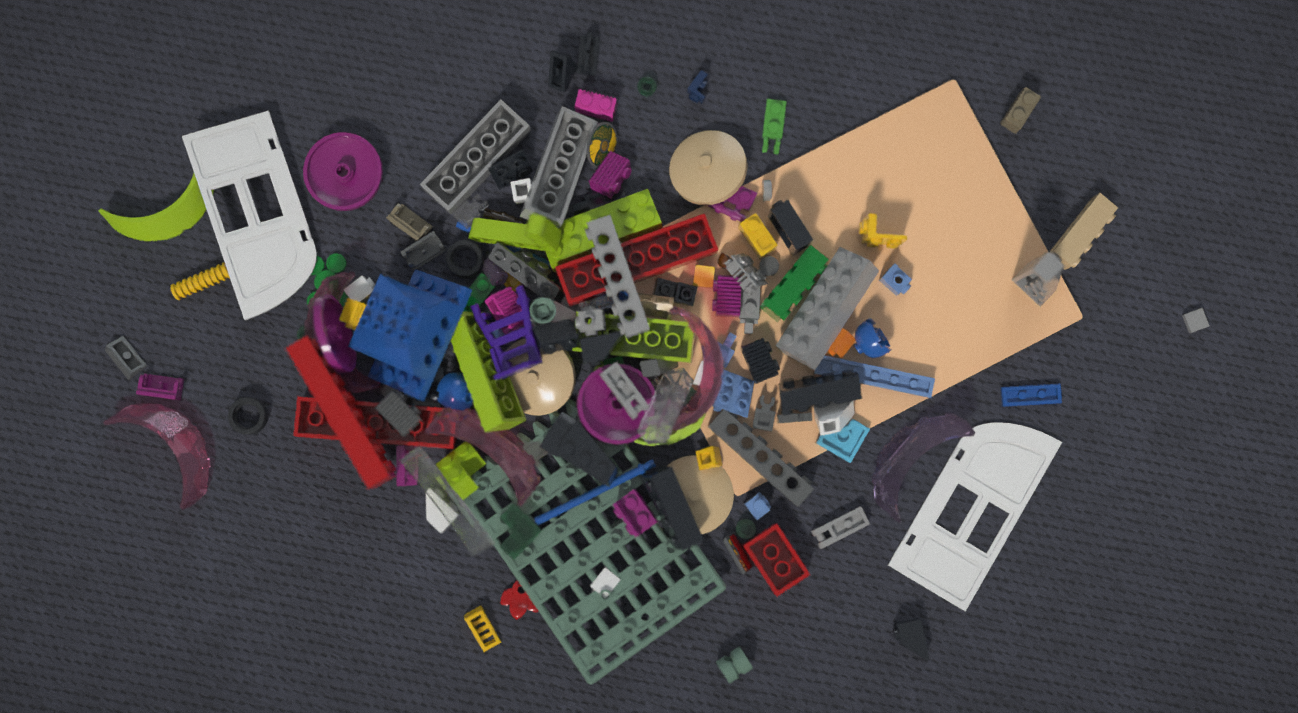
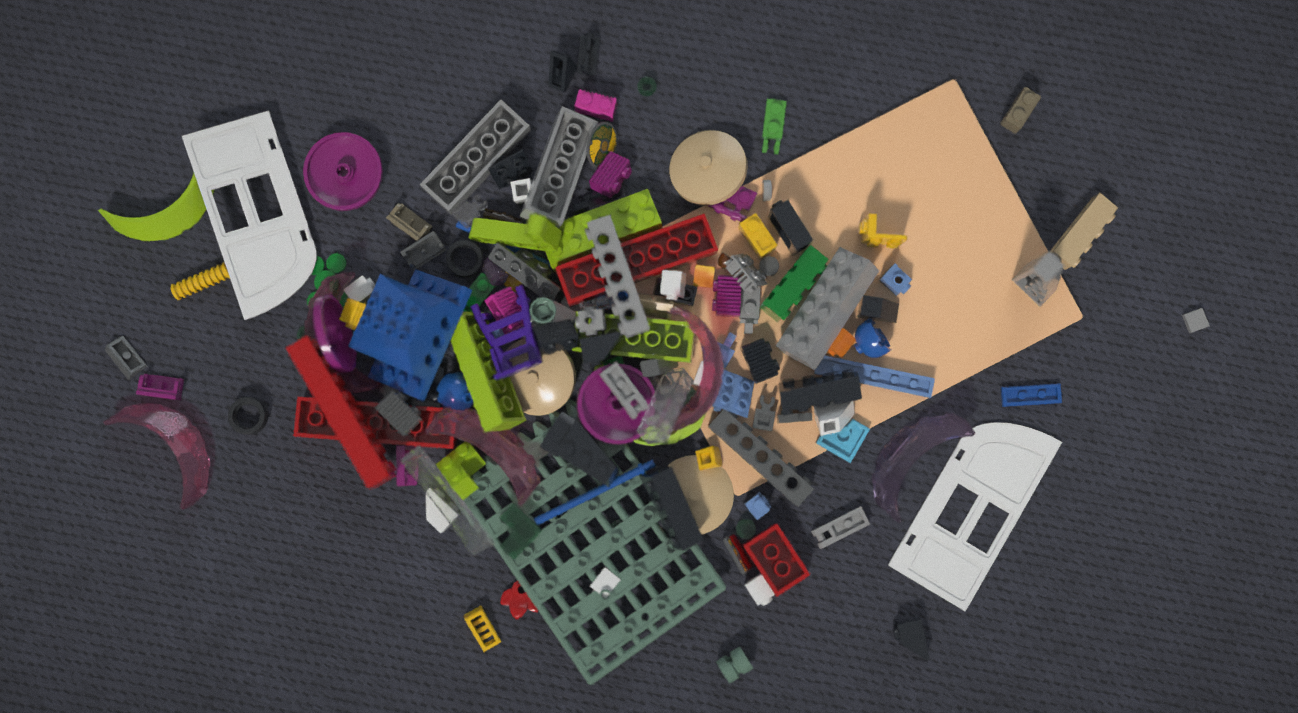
(634, 513): magenta bracket -> none
(673, 284): none -> white brick
(698, 84): dark blue bracket -> none
(759, 590): none -> white brick
(878, 309): none -> black slope

